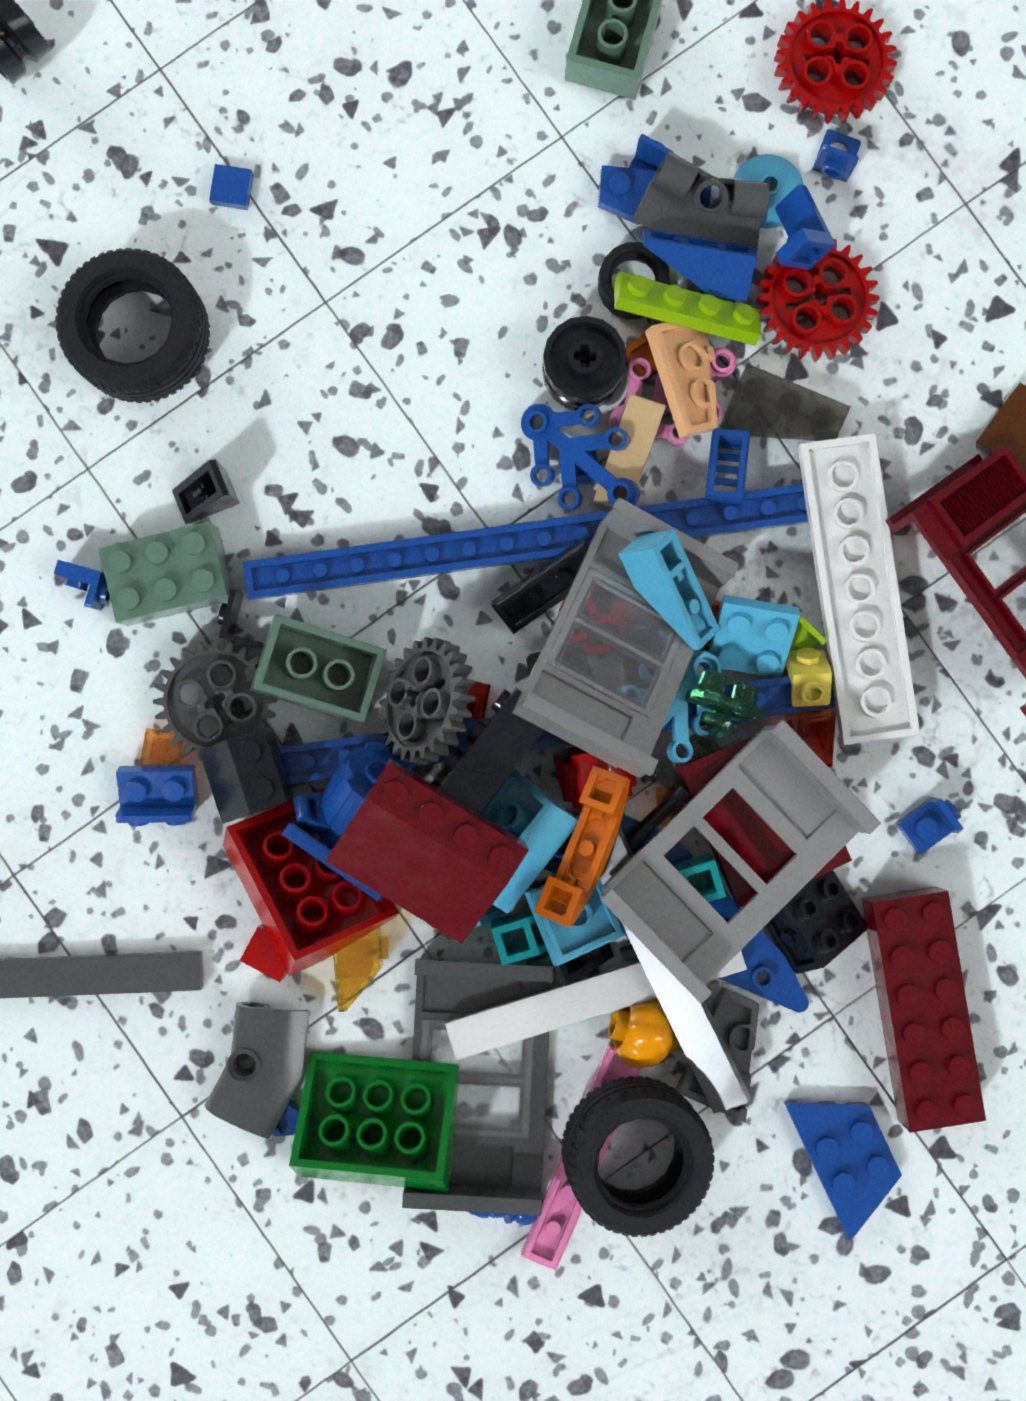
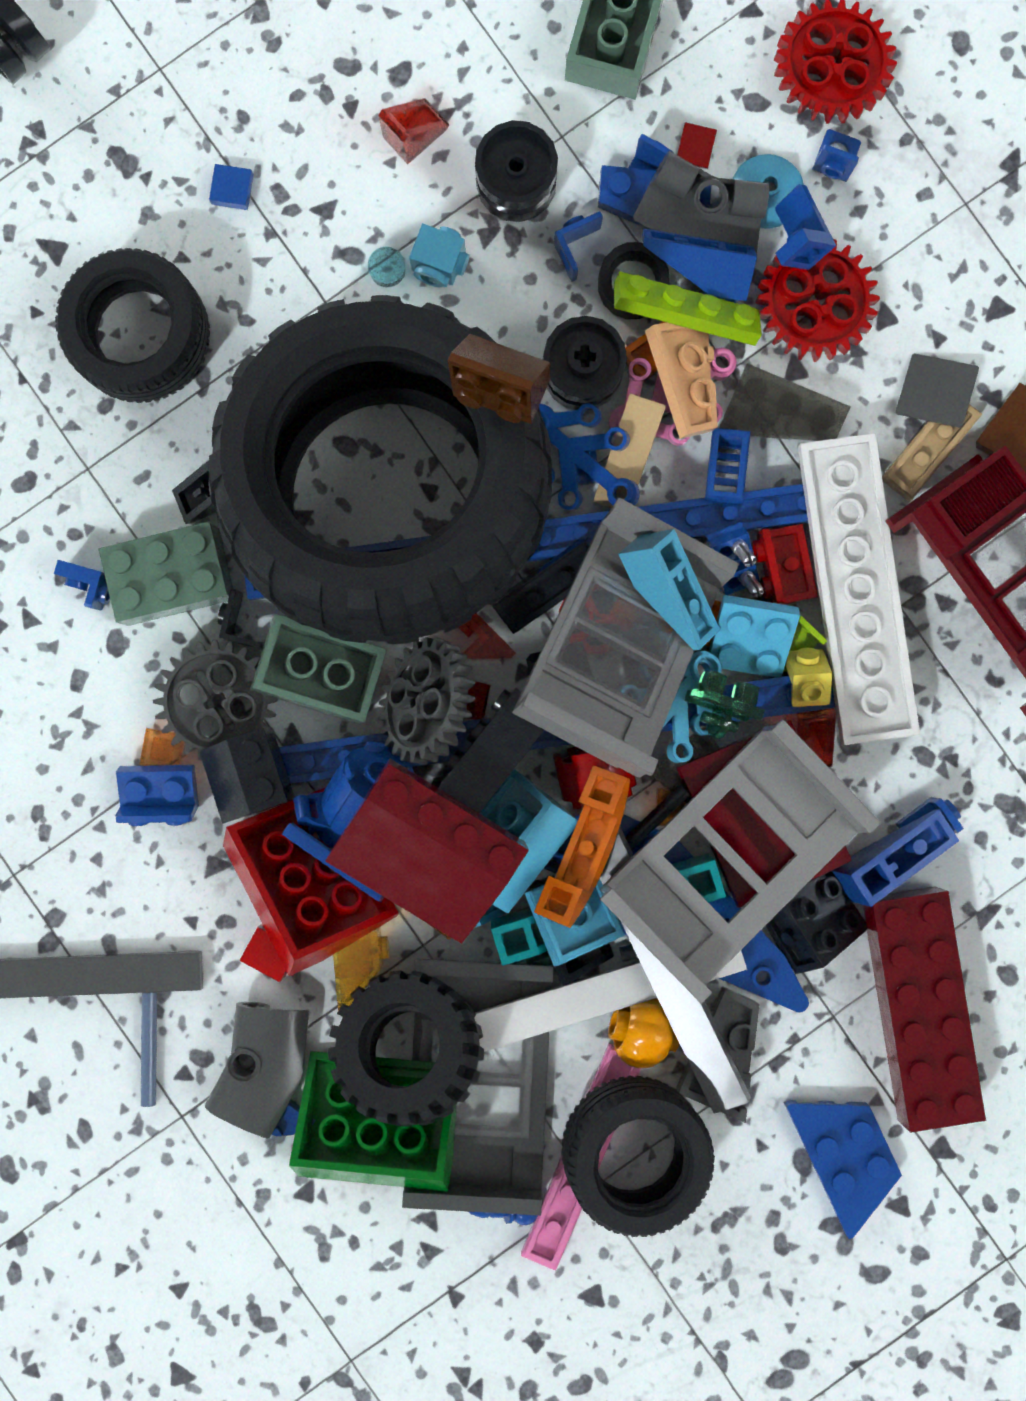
(148, 1049): none -> sand blue bar
(302, 385): none -> black tyre
(358, 1039): none -> black tyre
(386, 267): none -> clear light blue tile
(411, 127): none -> clear red slope
(438, 256): none -> medium azure brick
(488, 645): none -> clear red slope
(498, 378): none -> reddish brown slope
(516, 170): none -> black wheel
(573, 230): none -> blue bracket
(697, 144): none -> red sticker
(736, 545): none -> blue piece
(785, 565): none -> red bracket
(895, 858): none -> blue slope
(926, 454): none -> tan tile
(937, 390): none -> dark grey sticker

